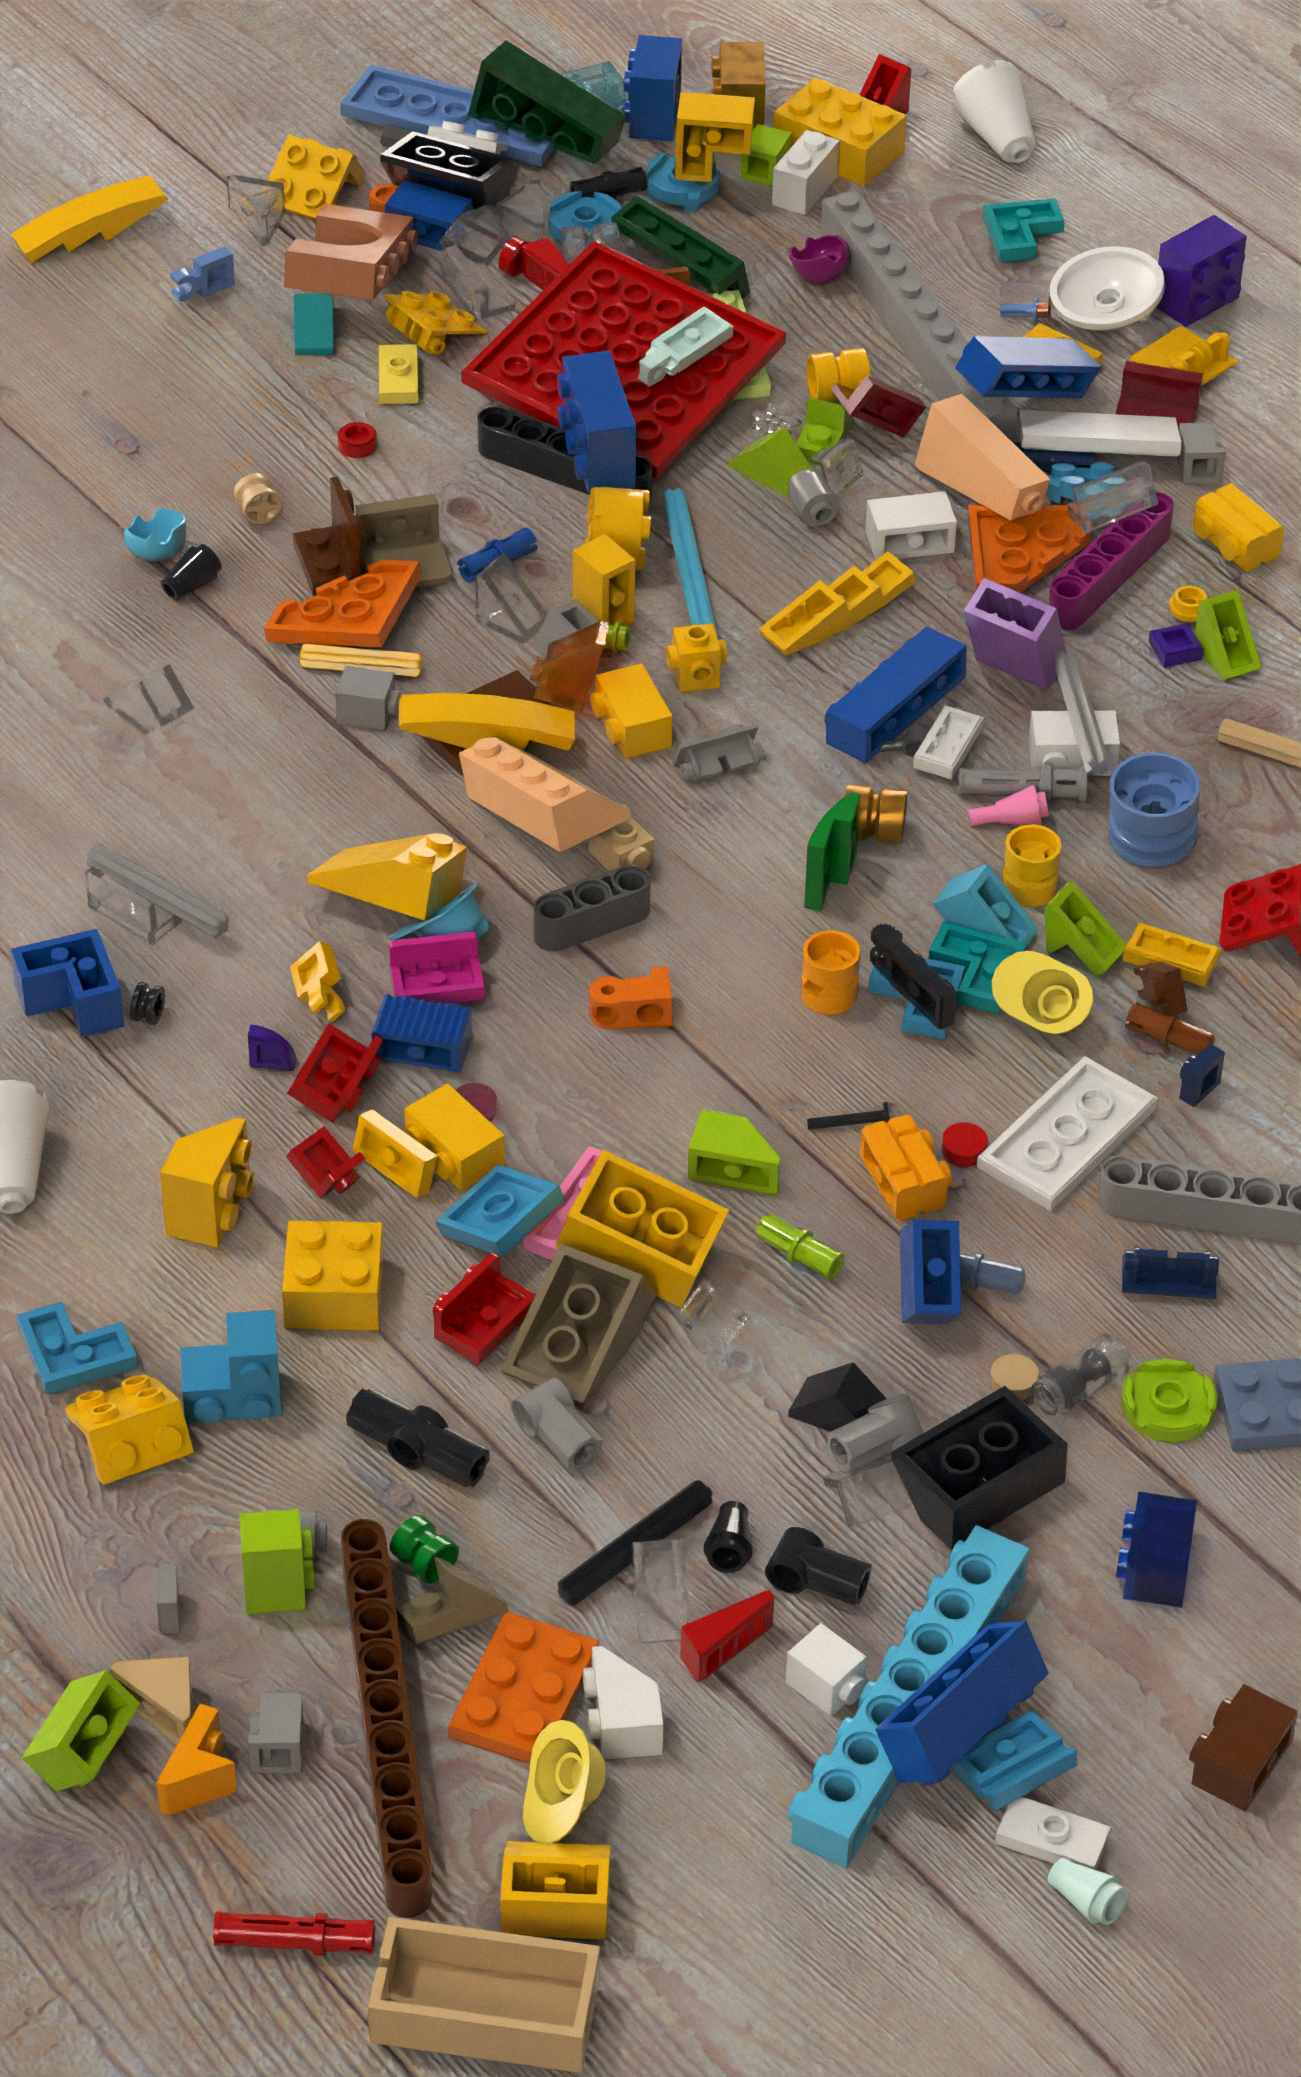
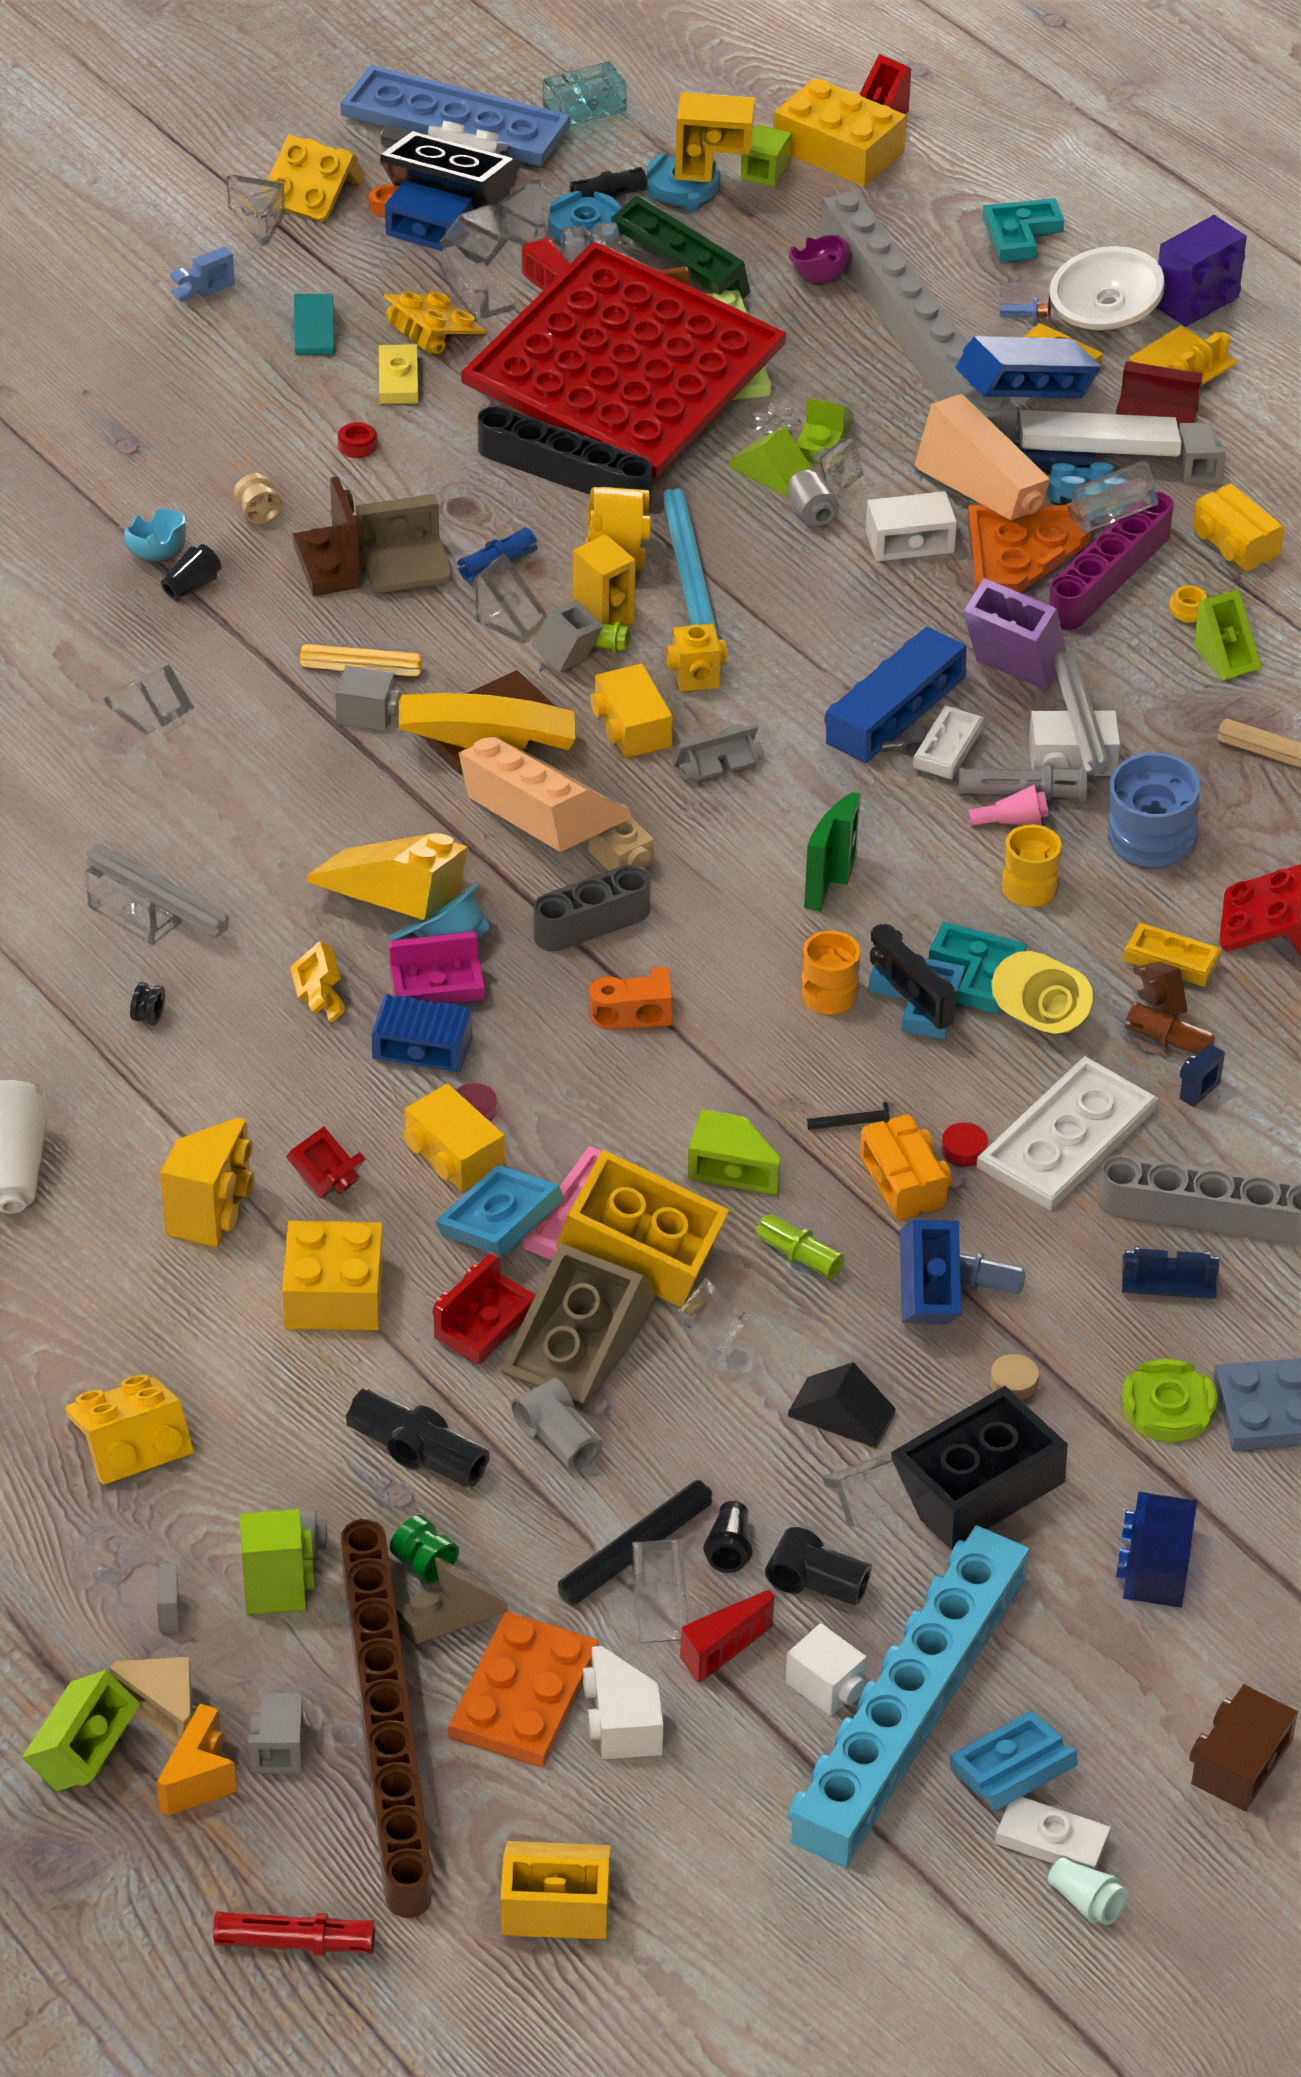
(71, 974): blue brick -> none
(72, 1359): dark azure plate -> none
(101, 211): yellow slope -> none
(236, 1377): dark azure brick -> none
(269, 1049): dark purple tile -> none
(333, 1072): red bracket -> none
(348, 611): orange plate -> none
(351, 252): nougat arch -> none
(394, 1153): yellow plate -> none
(484, 1994): tan piece -> none
(511, 257): red tile -> none
(544, 105): dark green wedge -> none
(562, 1781): light yellow piece -> none
(569, 667): clear orange slope -> none
(597, 421): blue brick -> none
(653, 87): blue brick -> none
(683, 345): light aqua hinge -> none
(741, 72): pearl gold brick -> none
(805, 172): white brick -> none
(826, 369): yellow wheel -> none
(833, 608): yellow slope -> none
(875, 1434): light grey piece -> none
(881, 405): dark red panel -> none
(881, 813): pearl gold wheel -> none
(962, 1702): blue brick -> none
(986, 905): medium azure slope -> none
(997, 109): white cone -> none
(1065, 1386): clear piece -> none
(1076, 922): lime slope -> none
(1175, 645): dark purple tile -> none

